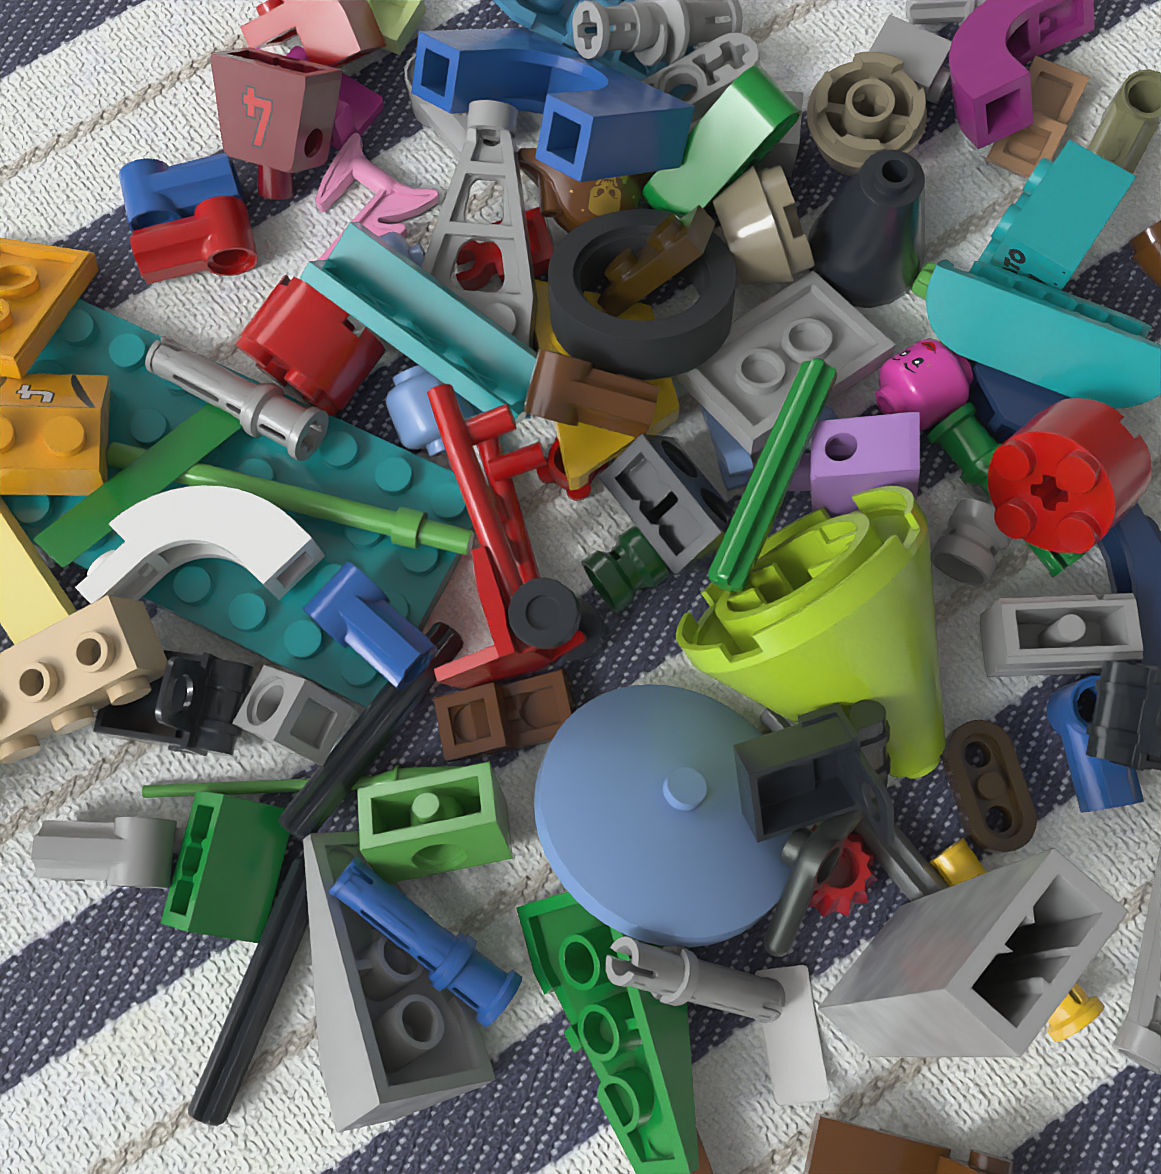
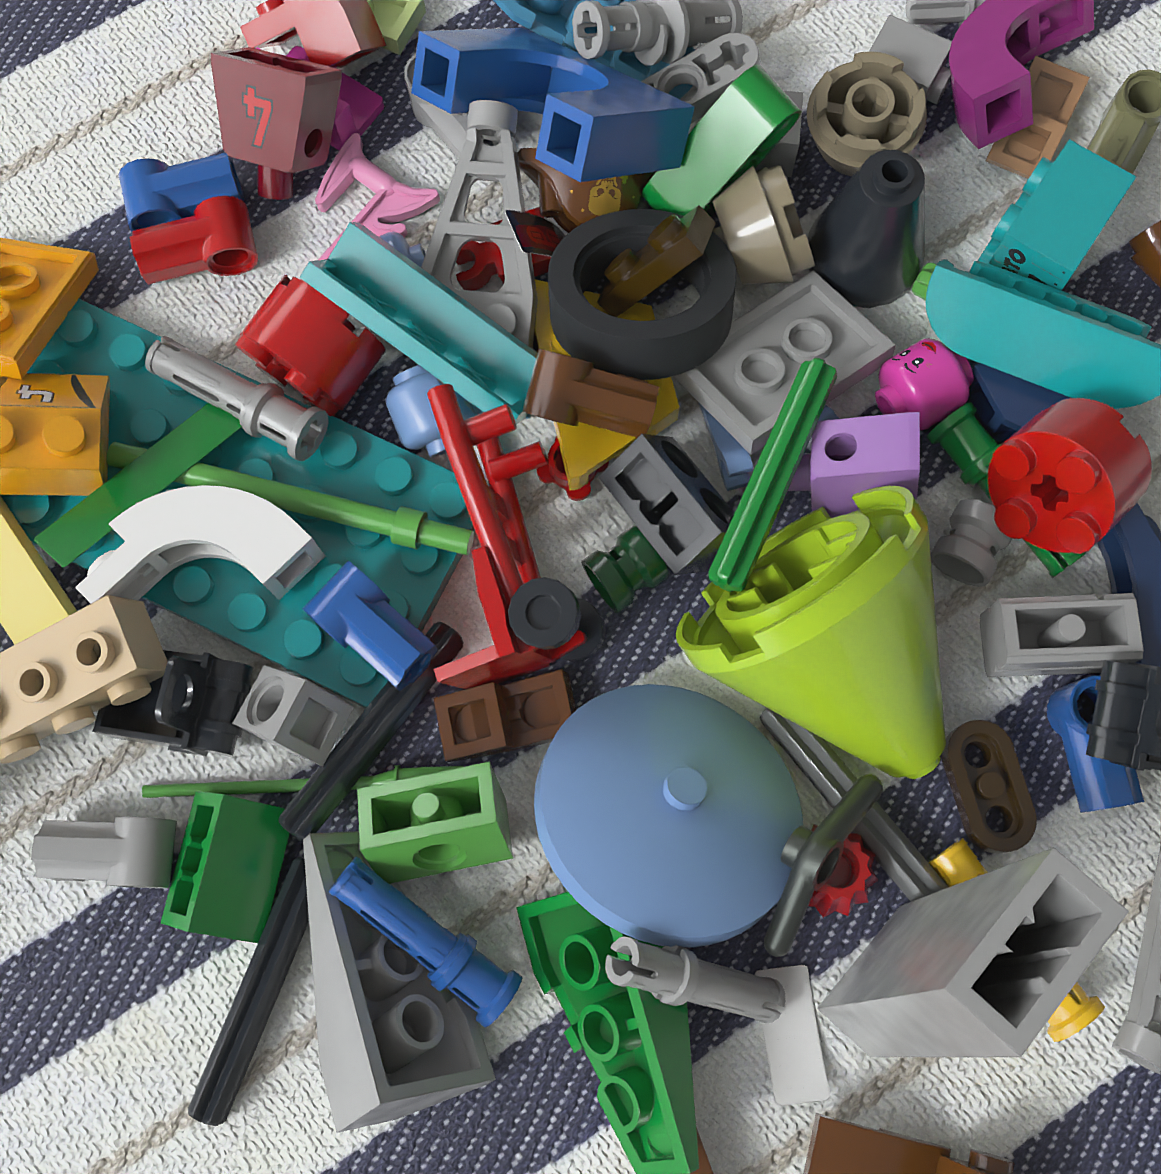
(534, 233): none -> sticker
(817, 771): black piece -> none

